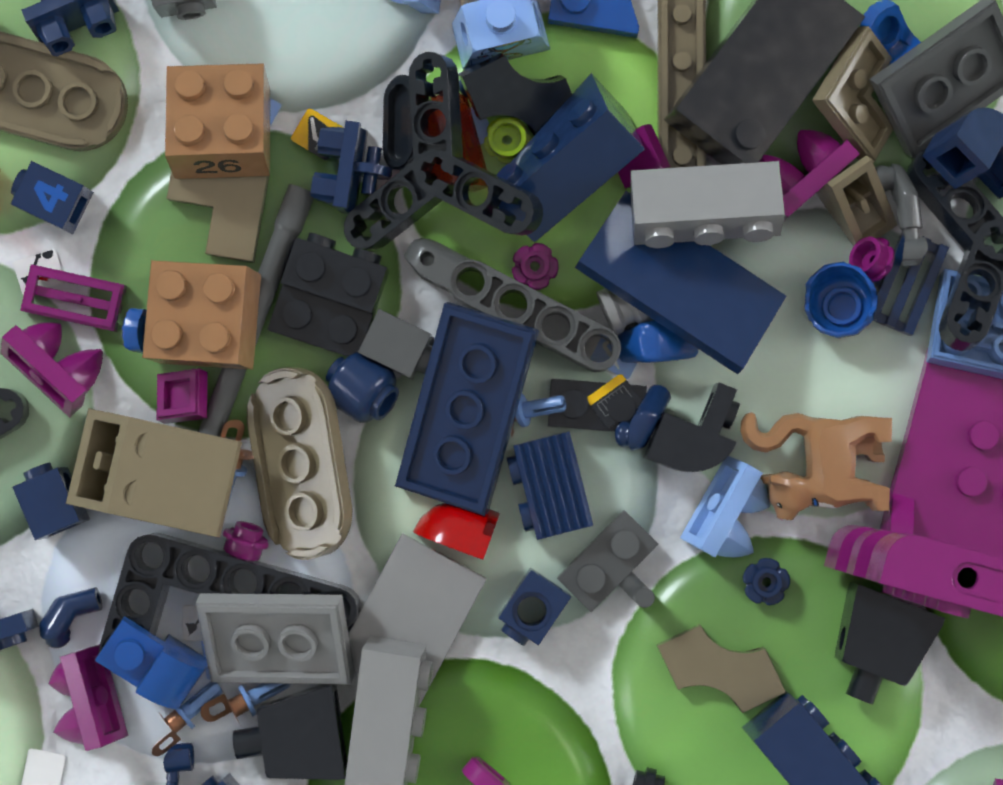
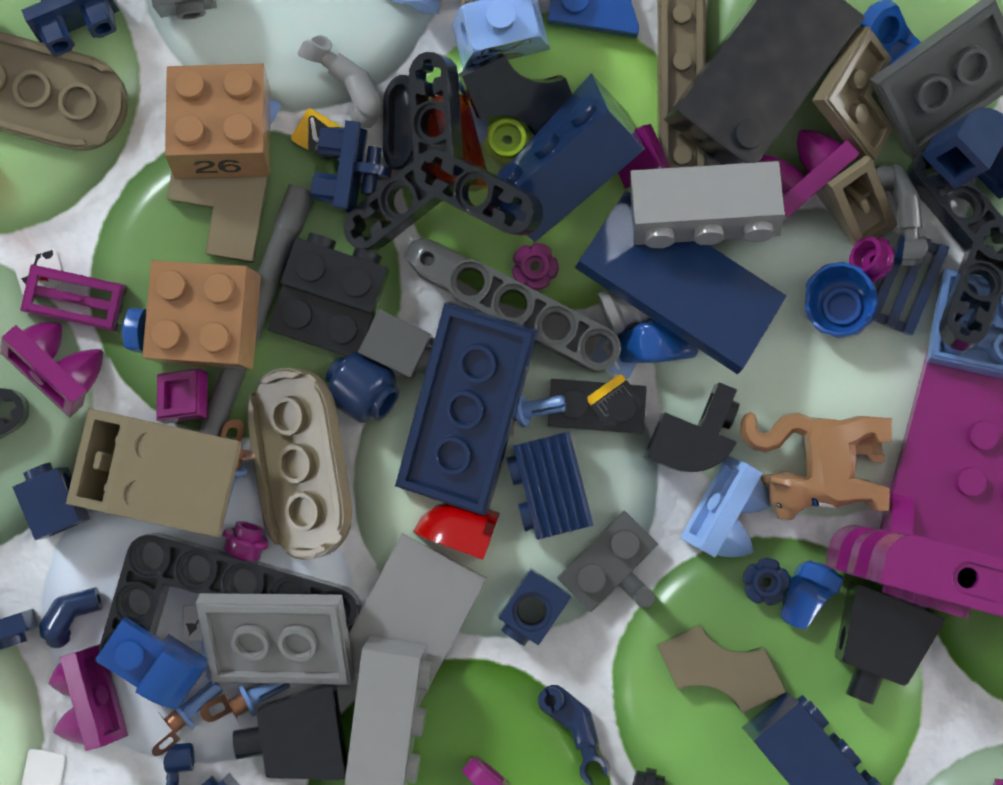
(50, 196): dark blue brick -> none
(356, 79): none -> light grey arm
(579, 720): none -> dark blue arm
(639, 430): dark blue arm -> none
(808, 592): none -> blue hair

